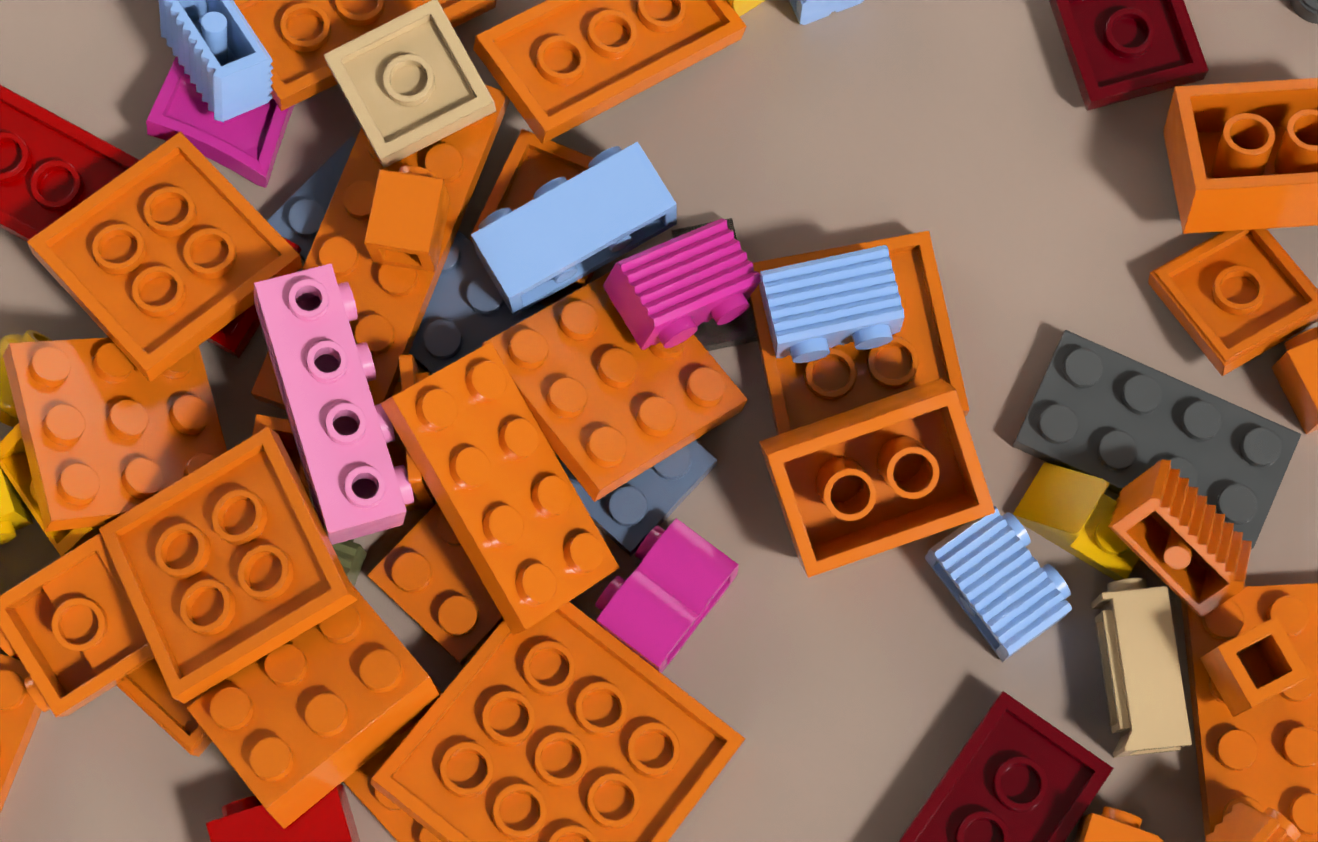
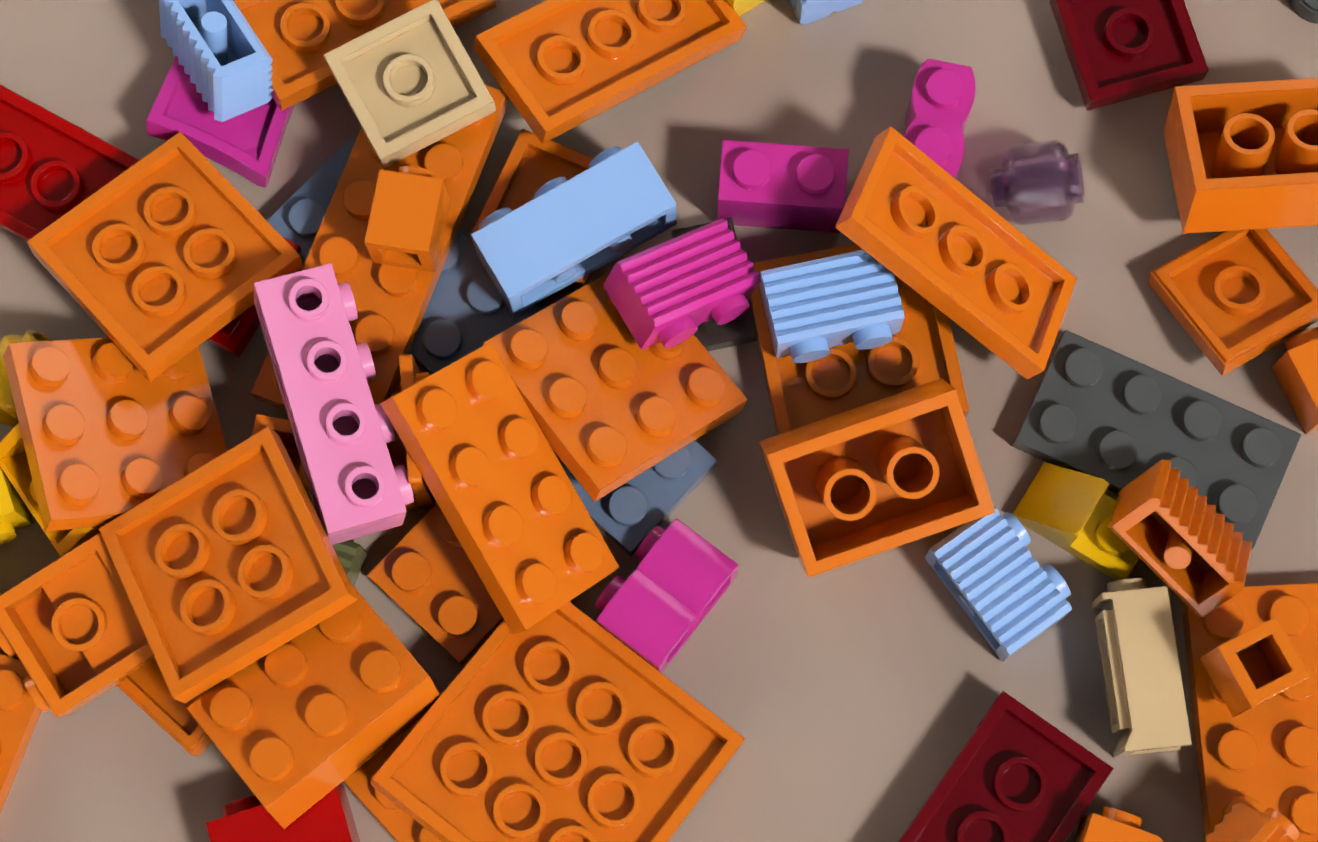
(782, 185): none -> dark pink brick
(940, 112): none -> dark pink brick
(957, 253): none -> orange plate
(1038, 183): none -> clear purple head

